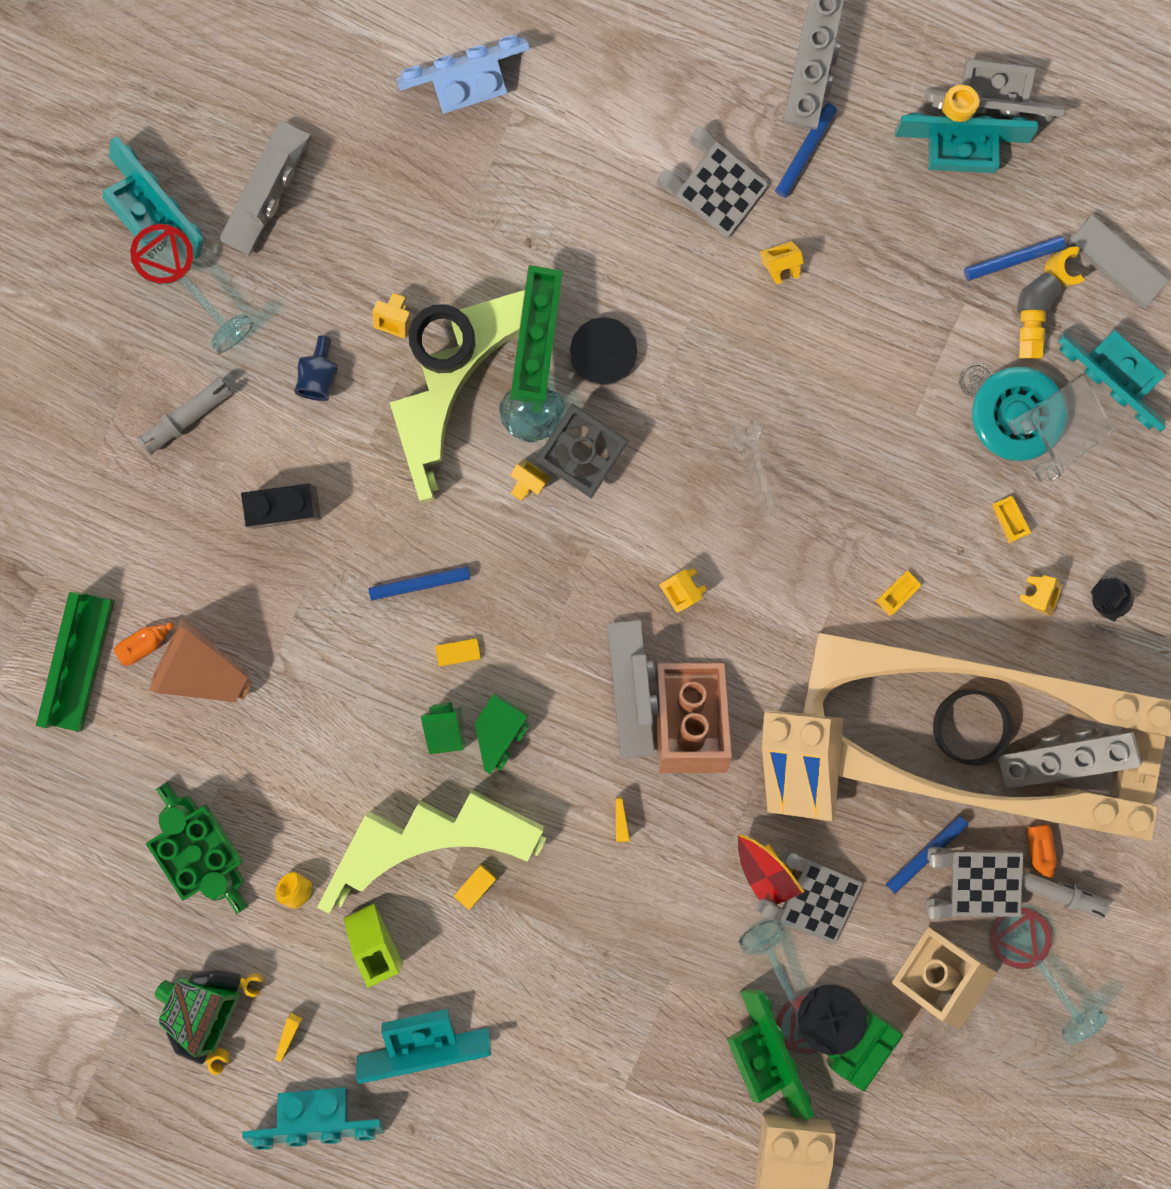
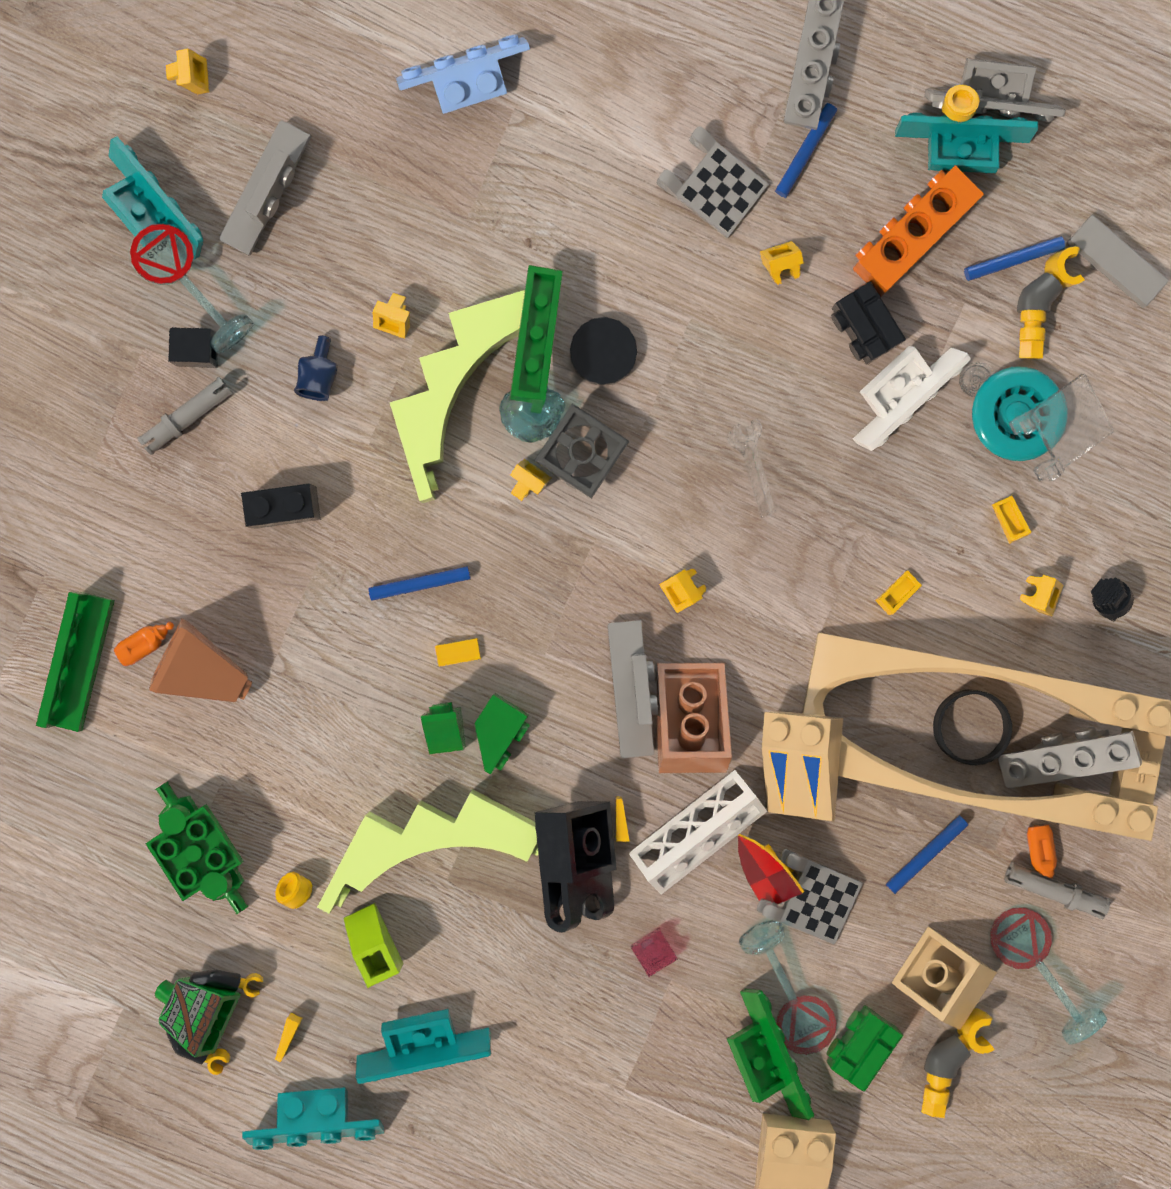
(189, 71): none -> yellow tile
(192, 348): none -> black panel
(429, 315): black tyre -> none
(475, 886): yellow piece -> none
(576, 862): none -> black brick
(654, 952): none -> clear pink tile
(703, 841): none -> white fence
(832, 1019): black tile -> none
(867, 324): none -> black brick
(903, 389): none -> white bracket
(948, 1057): none -> piece
(958, 196): none -> orange brick
(982, 883): light grey flag -> none
(1122, 369): teal bracket -> none

